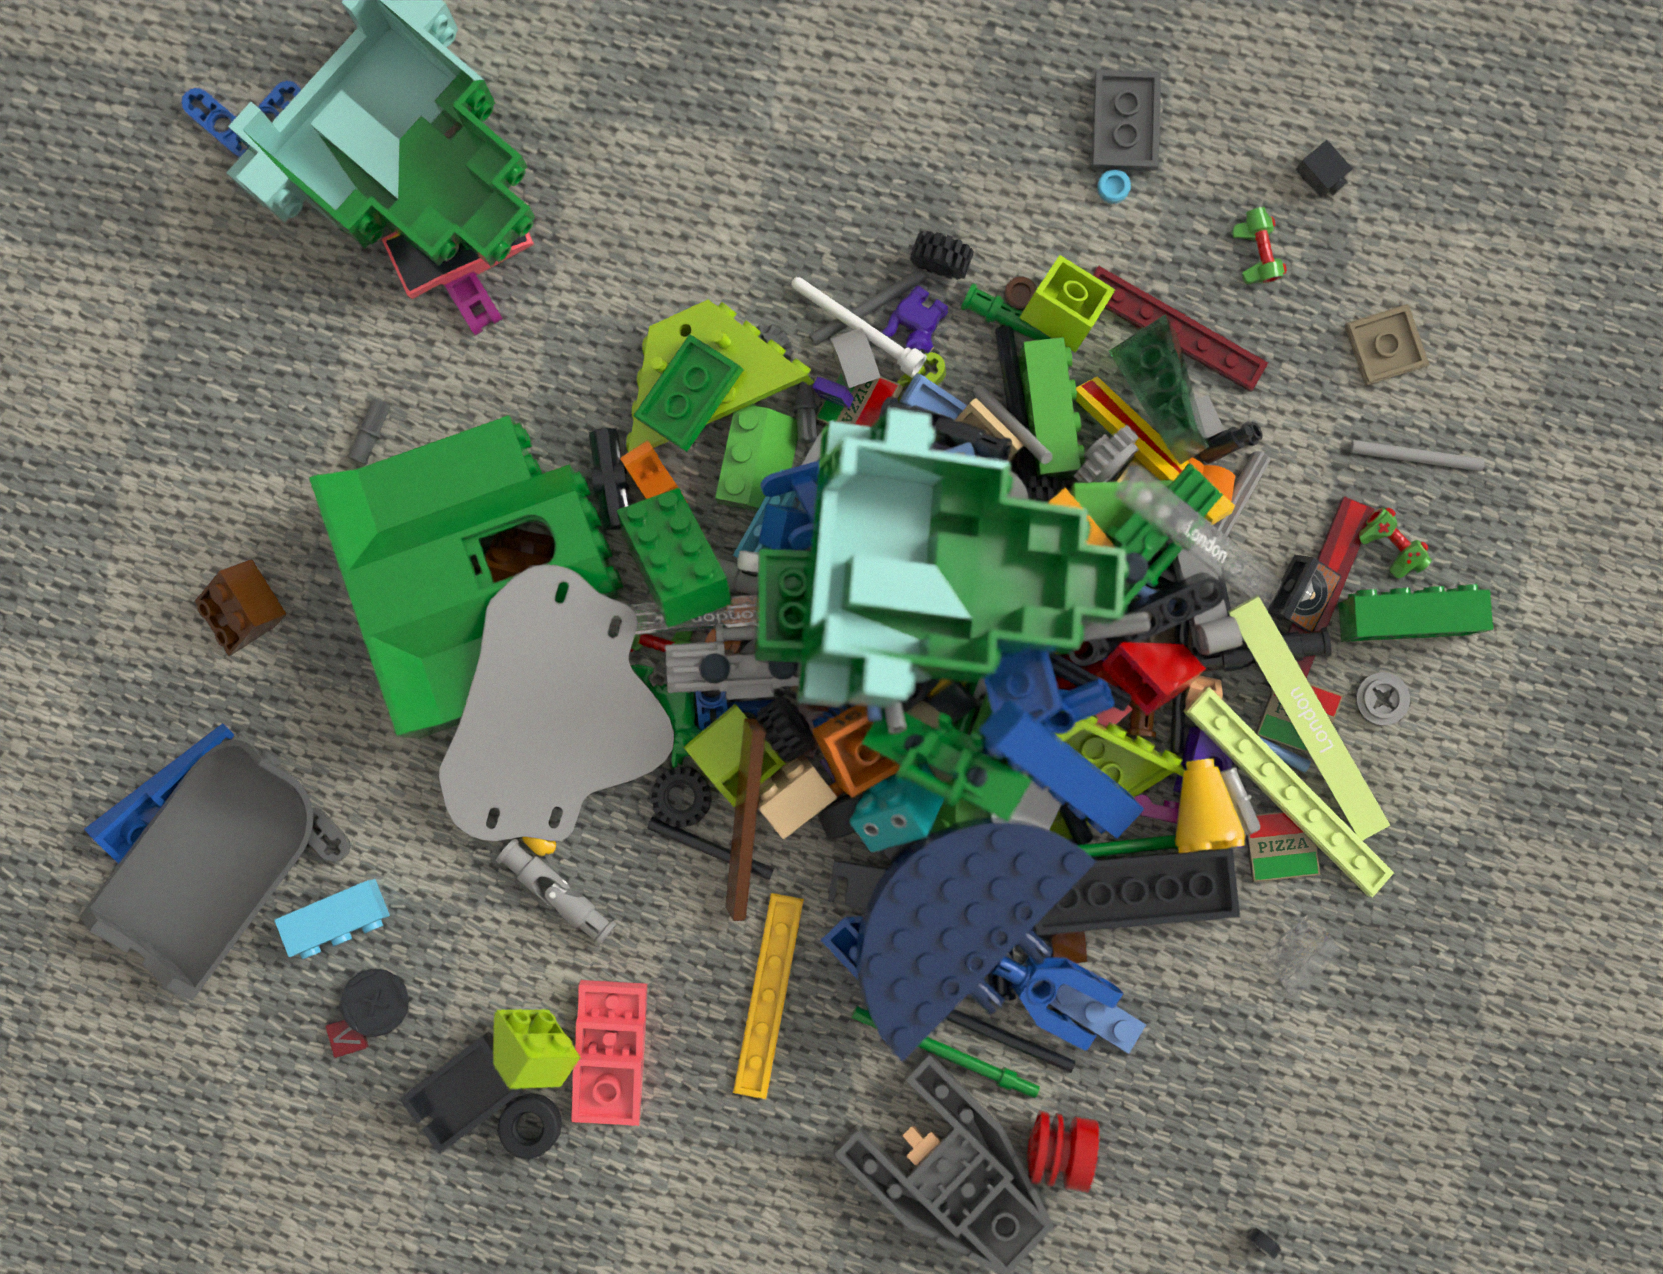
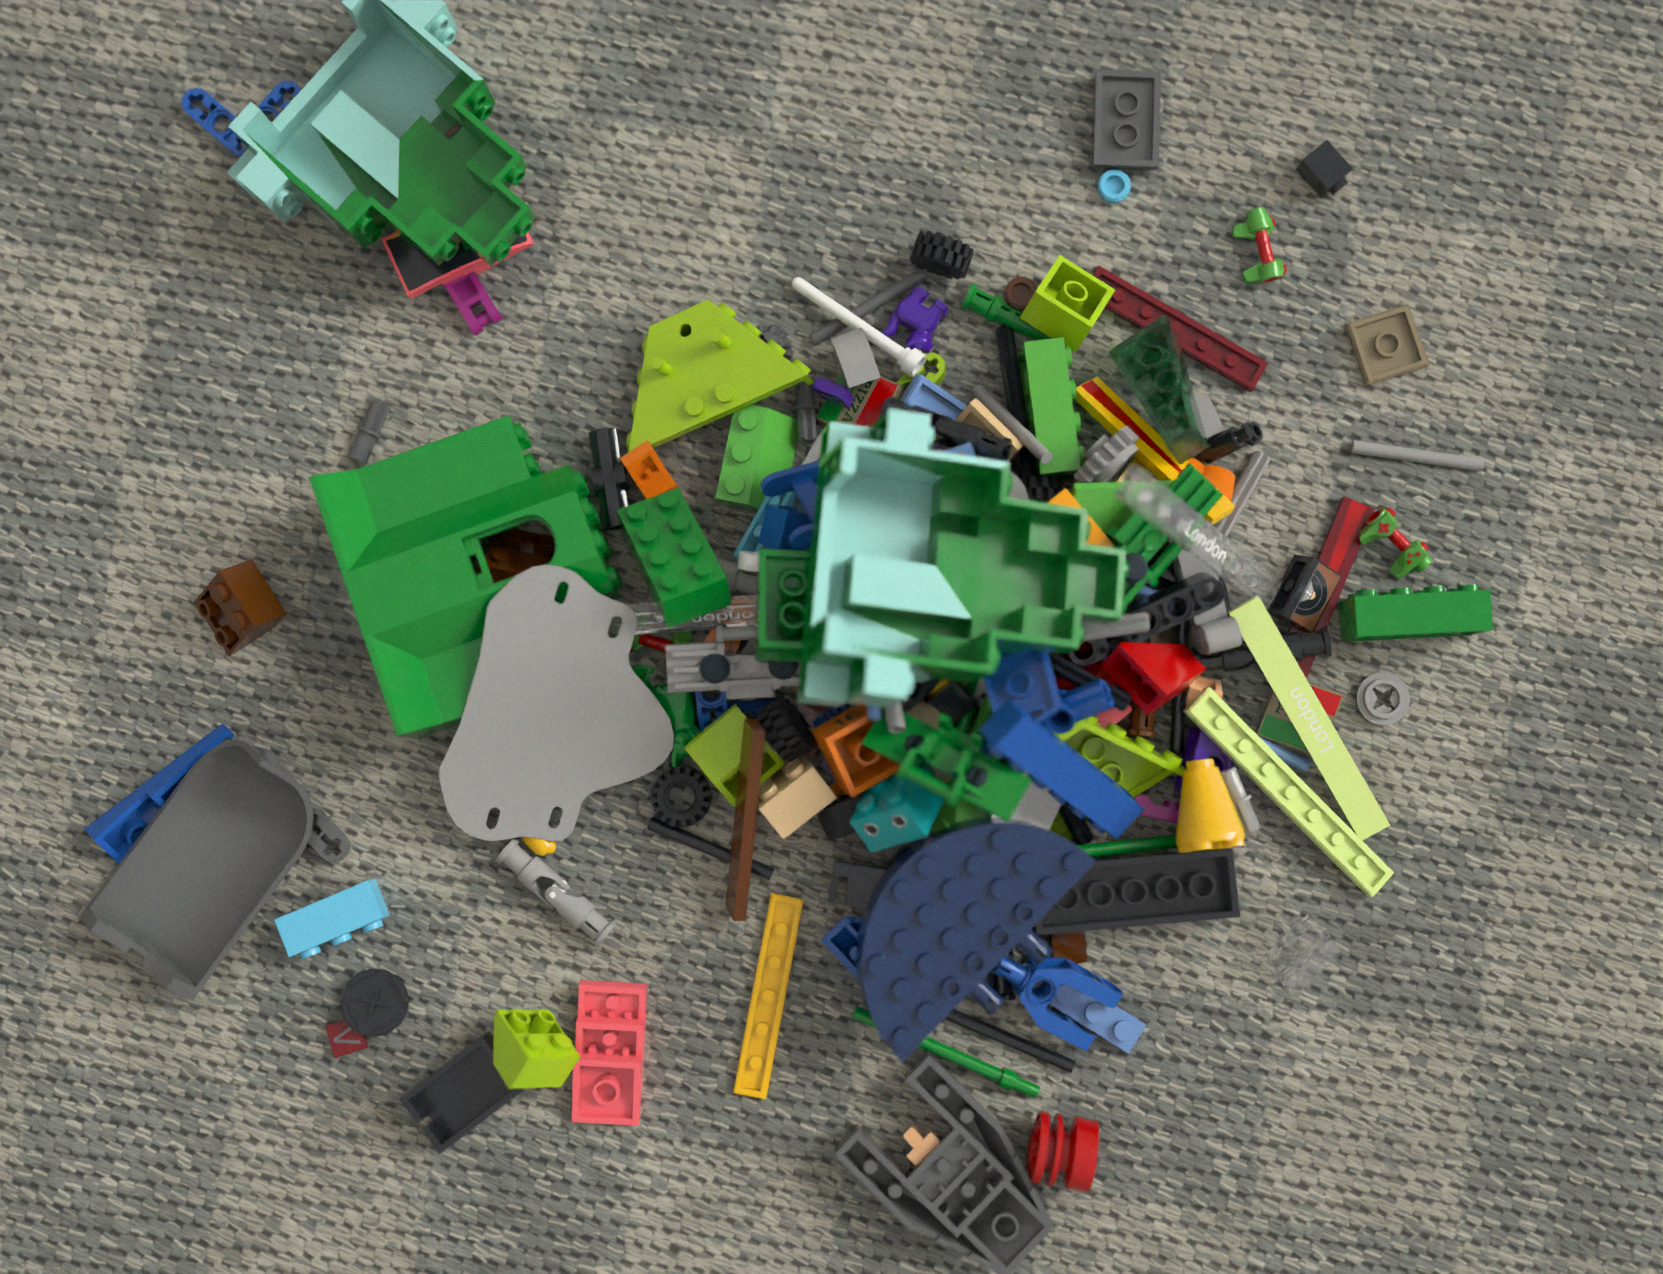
(508, 1130): black tyre -> none
(688, 392): green tile -> none
(1264, 1243): black tile -> none
(1280, 849): tile -> none

